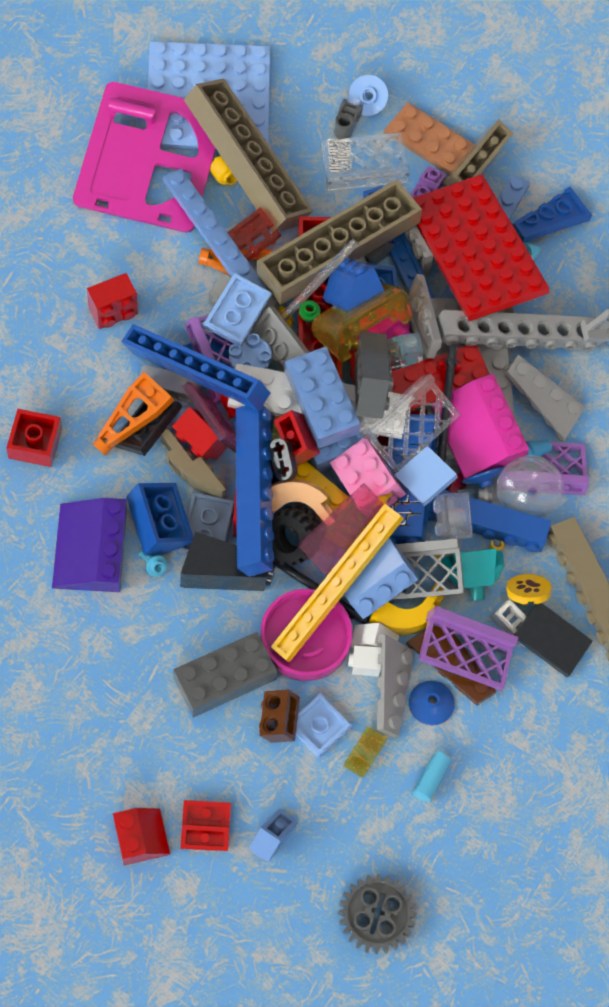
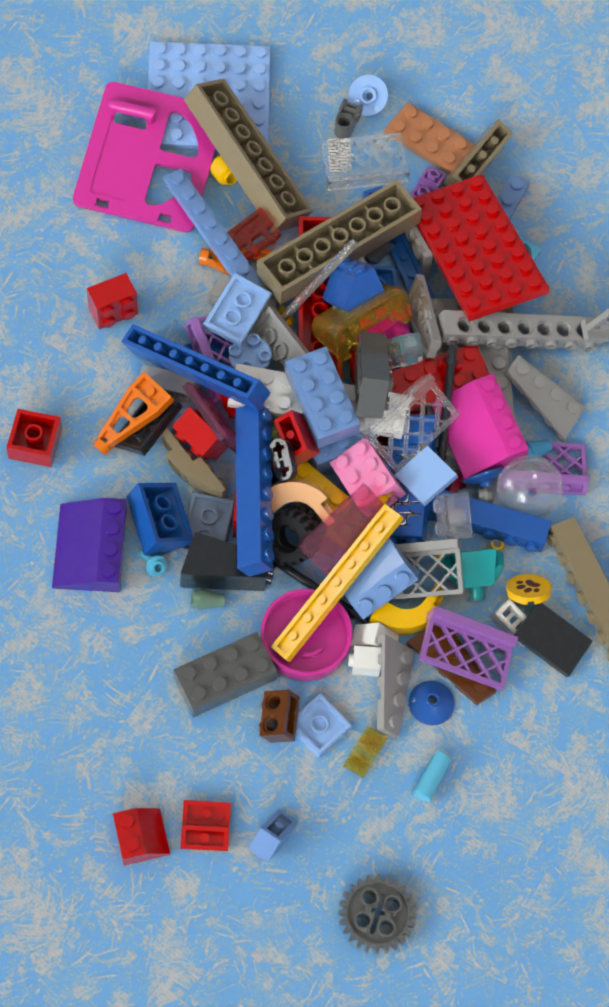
(205, 599): none -> sand green cone
(306, 315): green plate -> none
(558, 214): blue wing -> none

